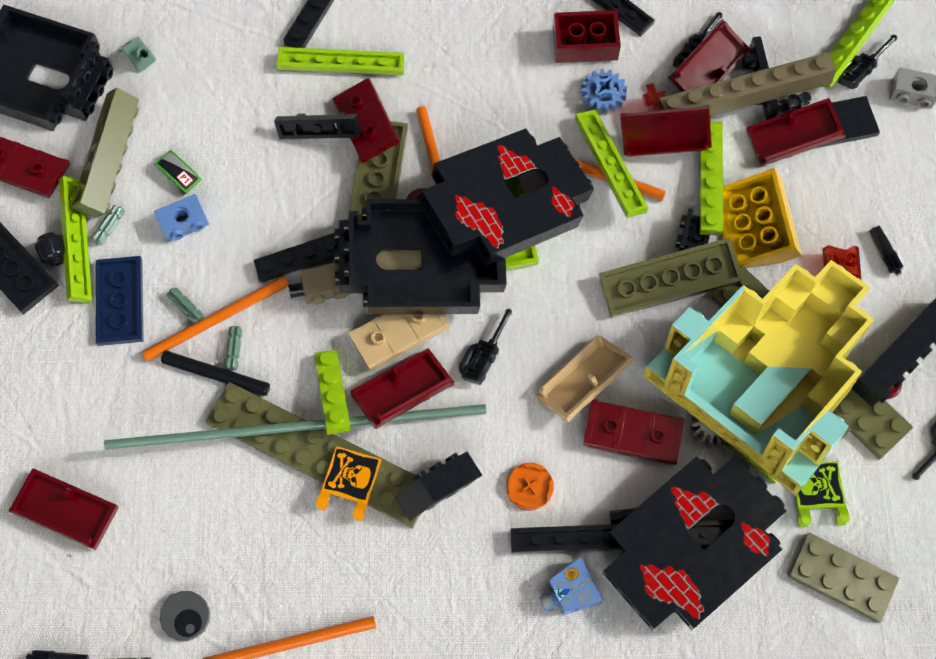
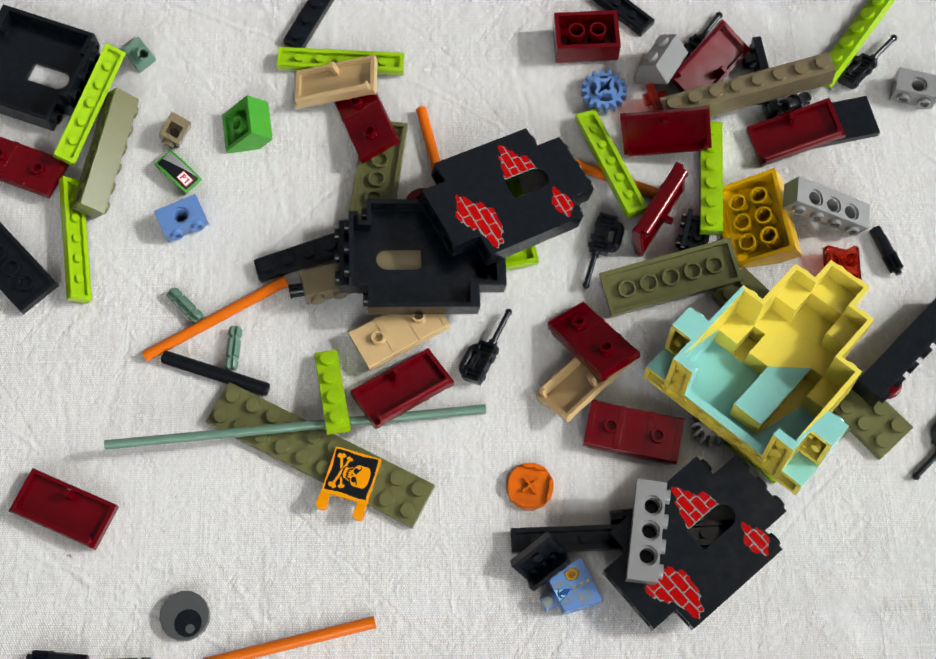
(50, 249): black head -> none
(89, 104): none -> lime plate
(108, 224): axle -> none
(119, 301): dark blue tile -> none
(175, 123): none -> dark tan brick
(247, 125): none -> bright green slope
(318, 126): black hinge -> none
(336, 82): none -> tan container
(438, 484): black wedge -> none
(541, 560): none -> black bracket
(592, 341): none -> dark red container
(599, 243): none -> black piece
(637, 570): none -> light grey brick
(659, 209): none -> dark red container
(661, 60): none -> light grey slope
(822, 492): flag -> none
(826, 206): none -> light grey brick
(844, 577): olive plate -> none

